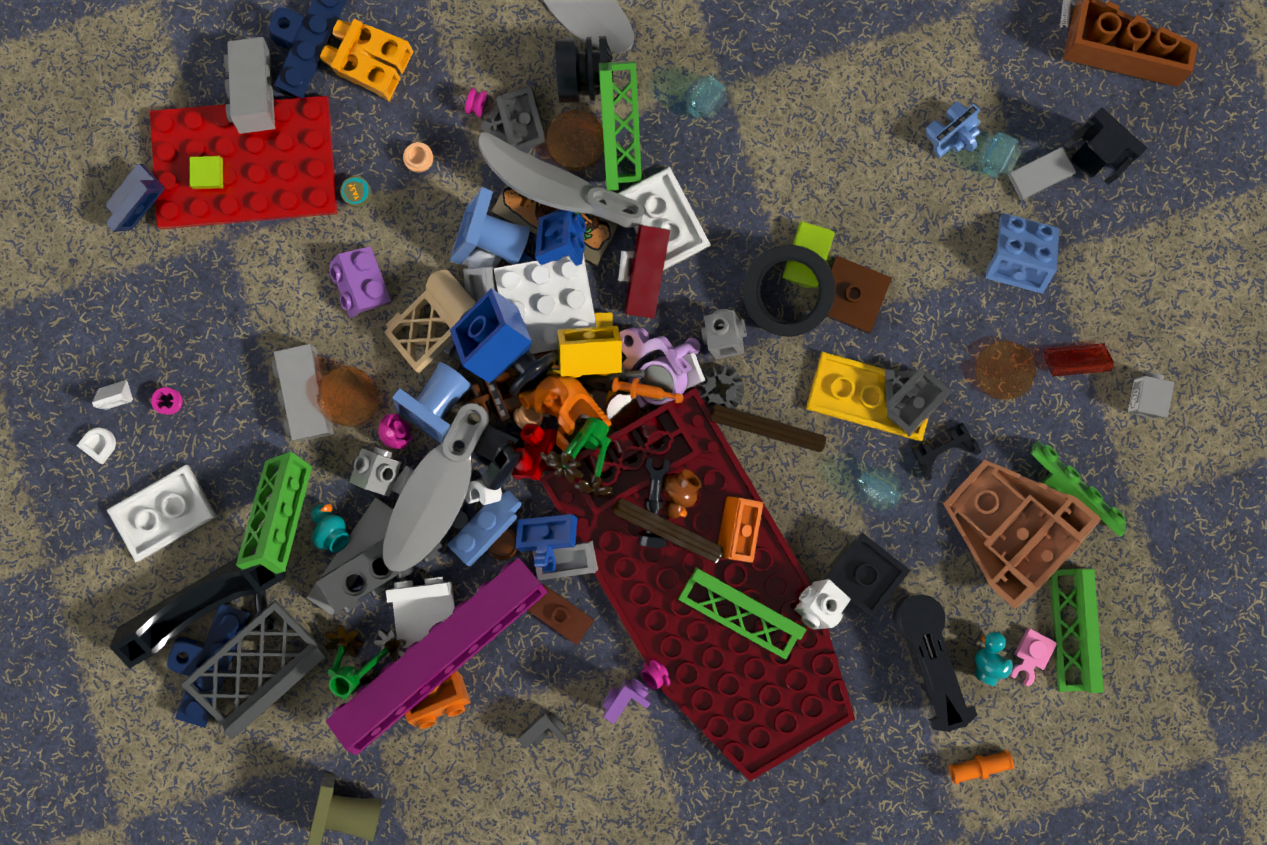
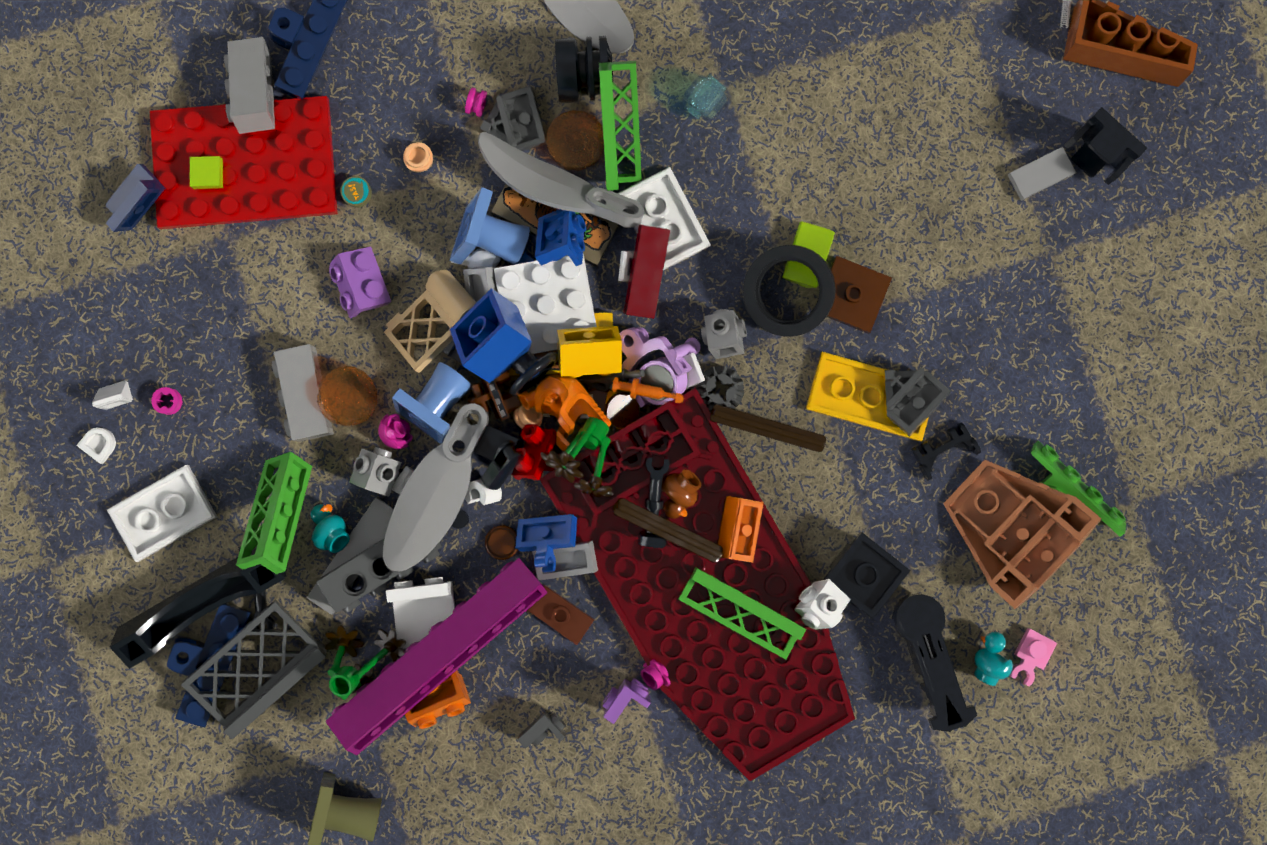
(368, 57): light orange hips -> none
(485, 528): medium blue hinge -> none
(880, 488): clear light blue head -> none
(958, 133): medium blue hips -> none
(981, 767): orange pin -> none
(994, 374): clear orange tile -> none
(998, 154): clear light blue head -> none
(1024, 253): medium blue bracket -> none
(1078, 359): clear red plate -> none
(1087, 627): bright green fence -> none
(1151, 396): light grey brick -> none

